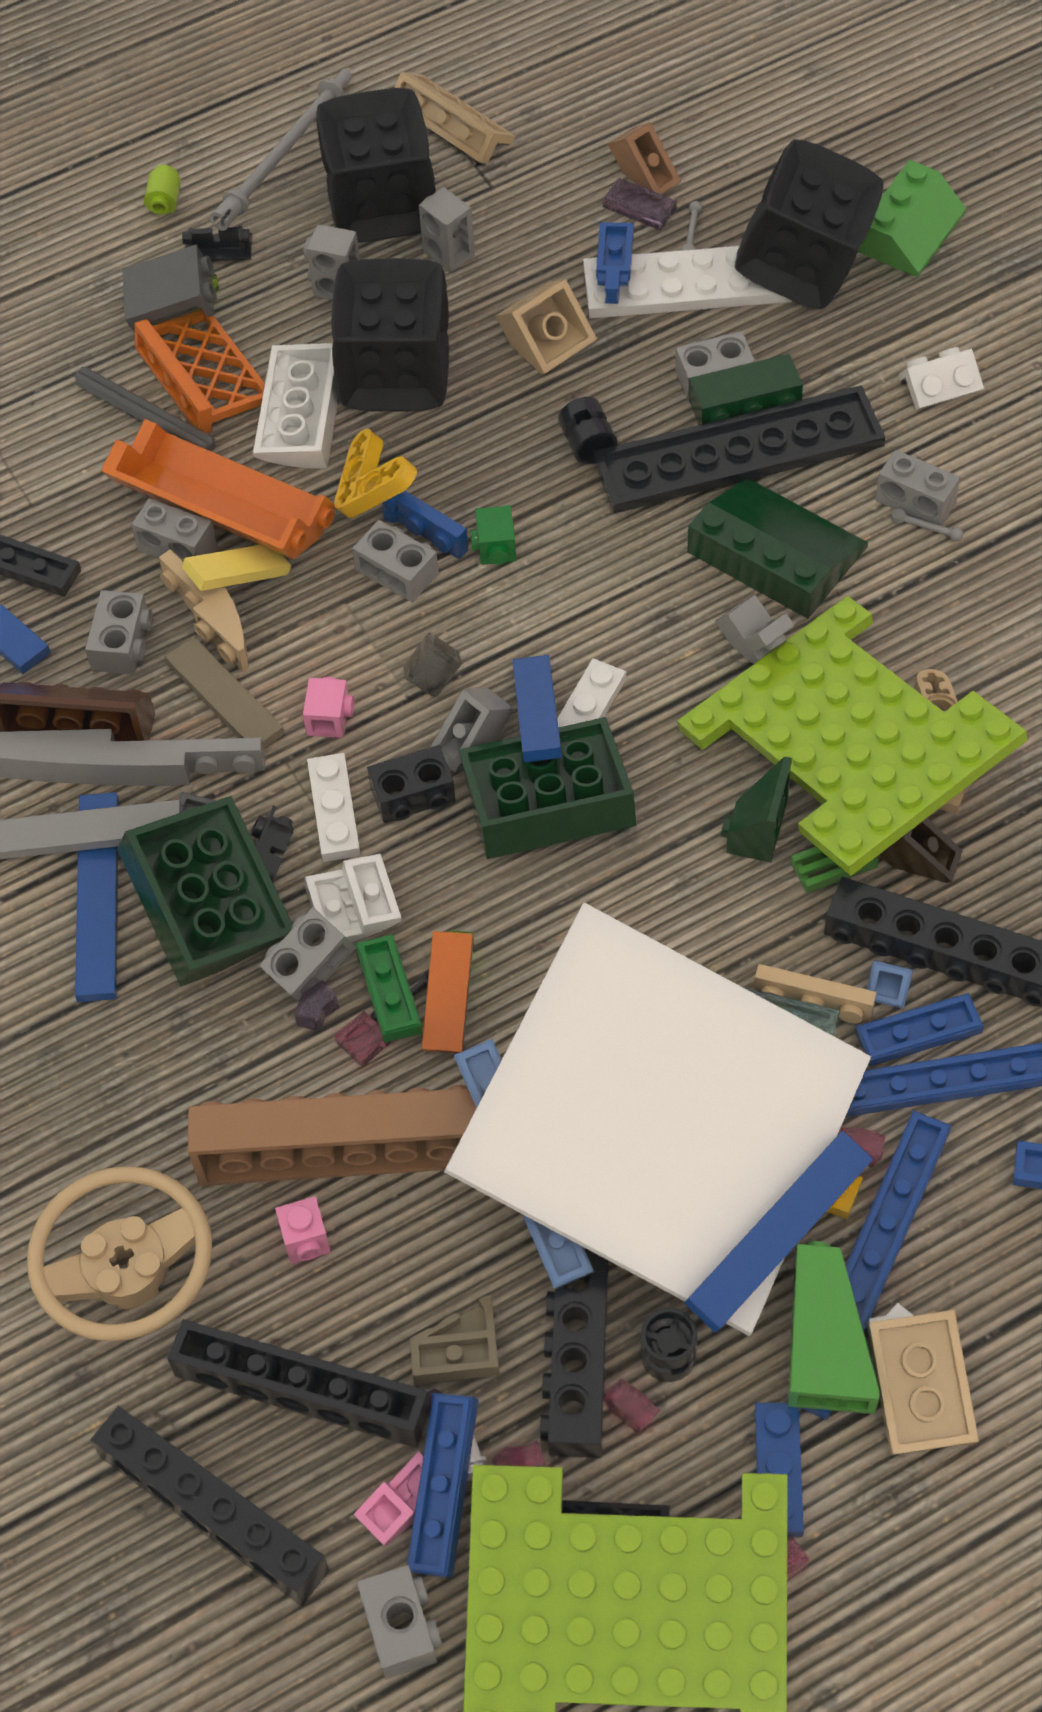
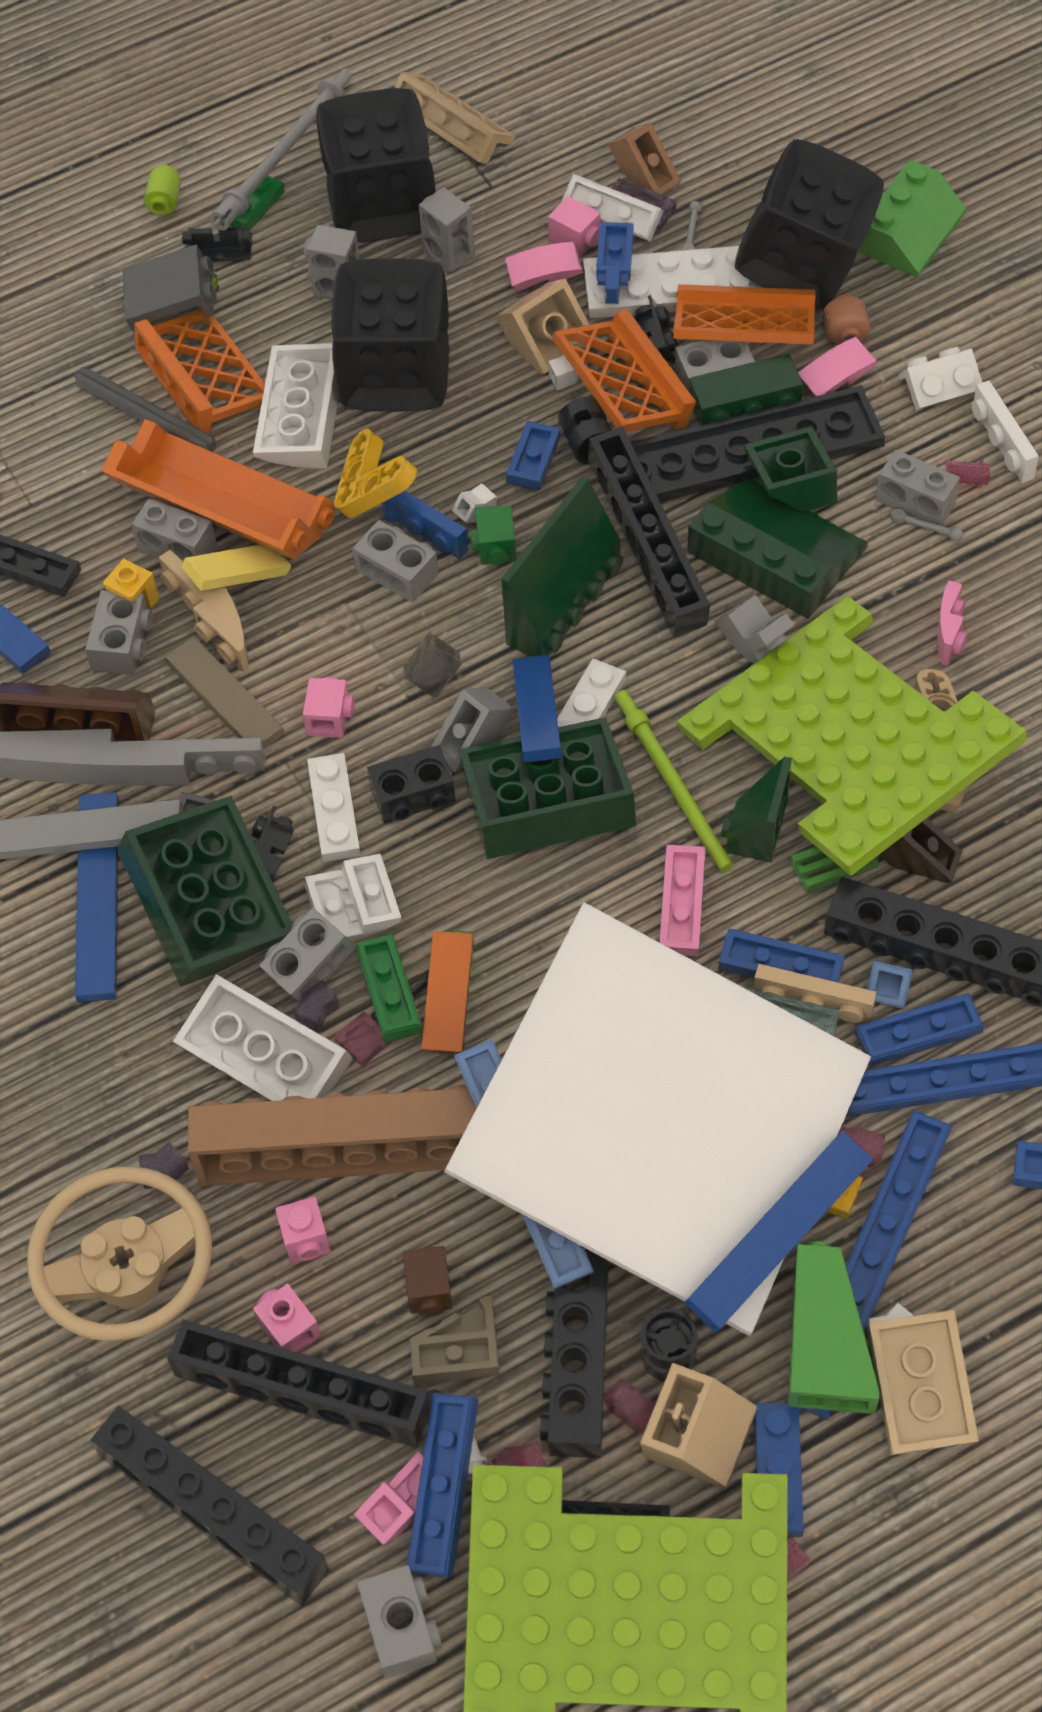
(131, 580): none -> yellow bracket
(166, 1161): none -> piece
(260, 202): none -> green plate
(261, 1045): none -> white slope
(286, 1319): none -> bright pink brick
(427, 1281): none -> reddish brown brick
(470, 500): none -> white piece
(533, 455): none -> blue plate
(543, 263): none -> bright pink slope
(560, 573): none -> dark green slope
(562, 373): none -> white piece
(575, 224): none -> bright pink brick
(615, 206): none -> white tile
(639, 726): none -> lime bar
(643, 365): none -> orange fence
(648, 532): none -> black brick
(654, 322): none -> black hinge
(682, 899): none -> bright pink plate
(698, 1426): none -> tan slope
(742, 312): none -> orange fence
(745, 951): none -> blue plate
(795, 469): none -> dark green slope
(837, 366): none -> bright pink slope
(846, 318): none -> nougat head
(949, 632): none -> bright pink slope
(970, 472): none -> clear pink pin
(1004, 432): none -> white plate

